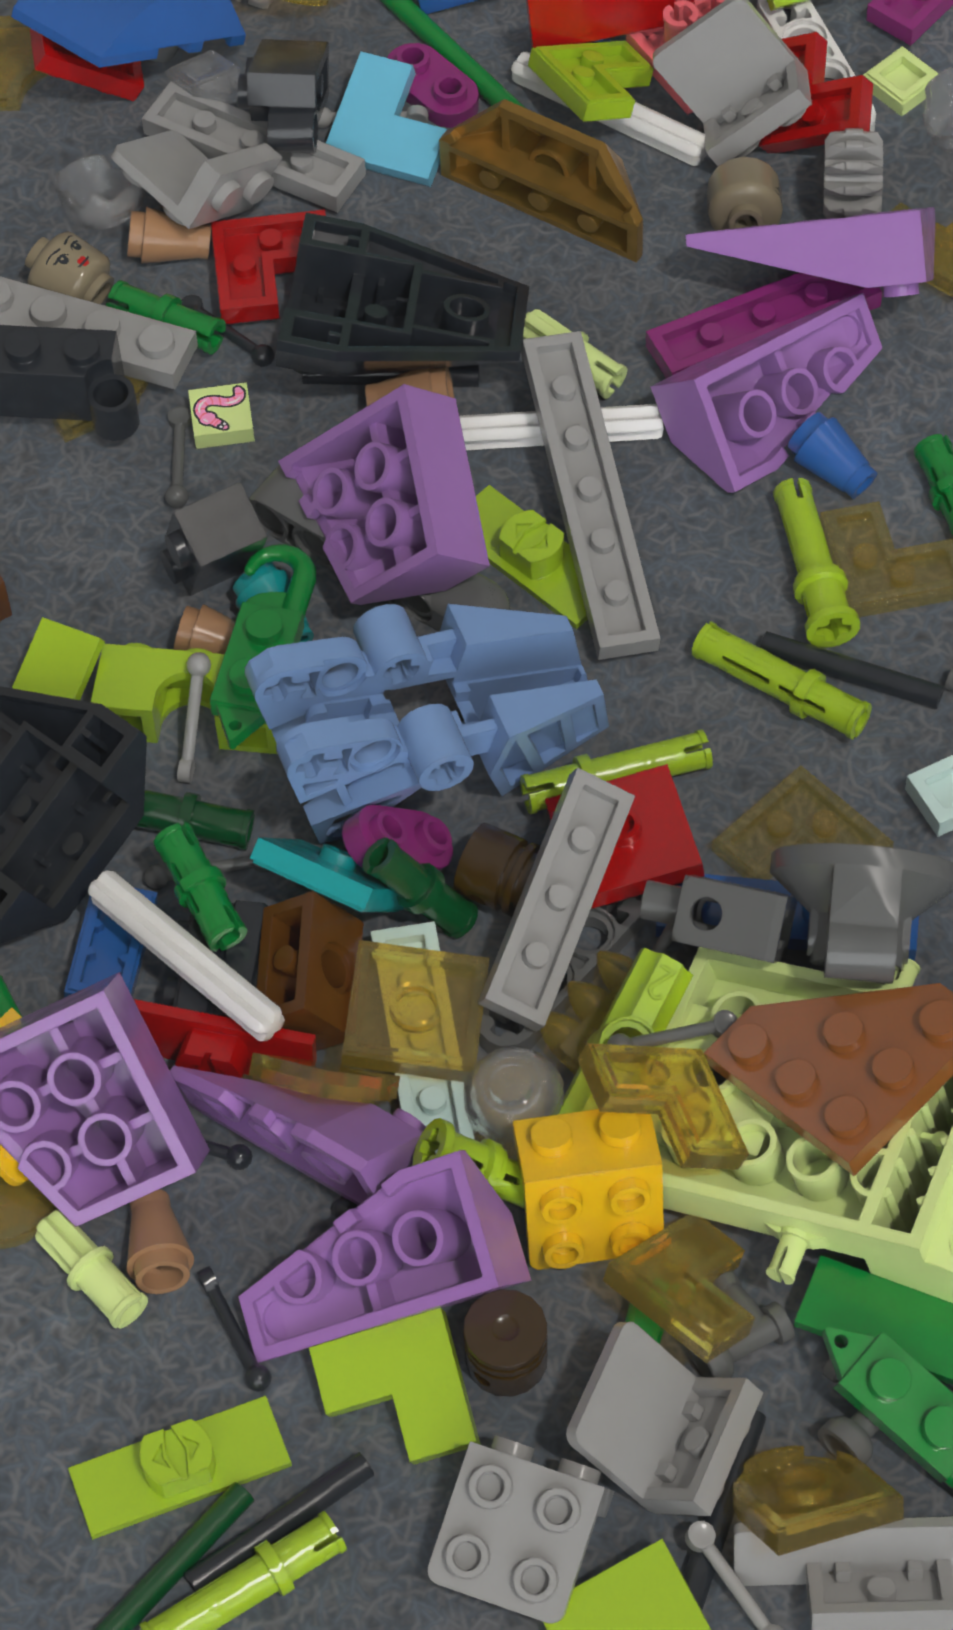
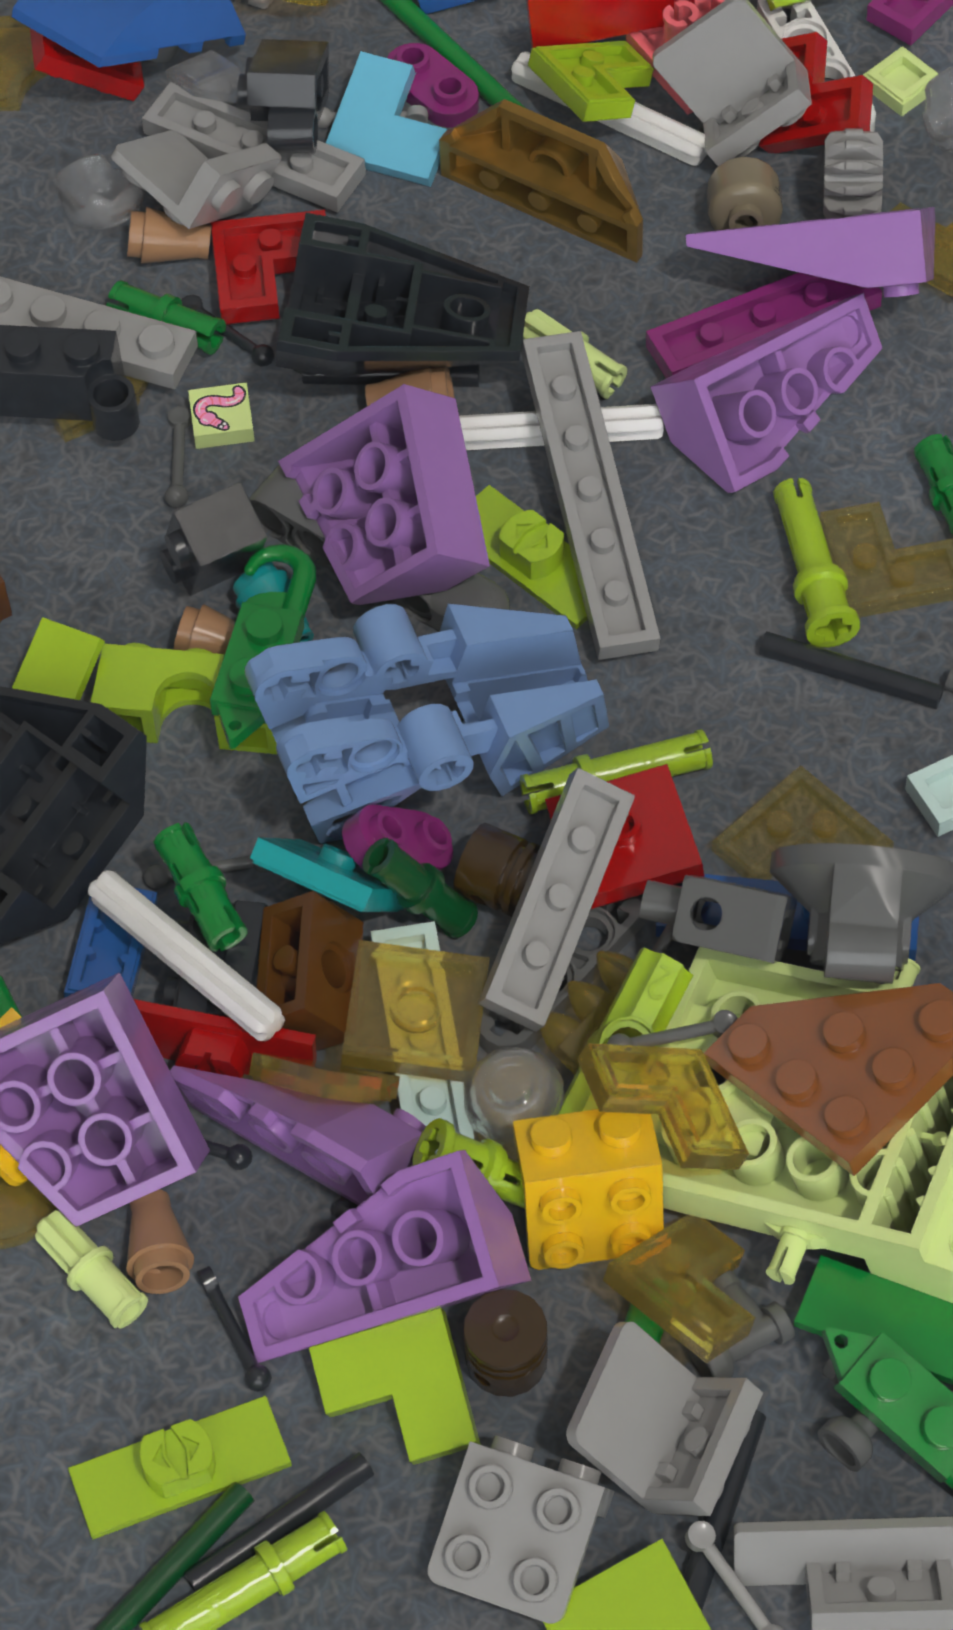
(70, 267): dark tan head -> none
(198, 666): light grey hinge -> none
(209, 820): dark green pin -> none
(803, 691): lime pin -> none
(811, 1499): clear yellow tile -> none
(831, 454): blue cone -> none

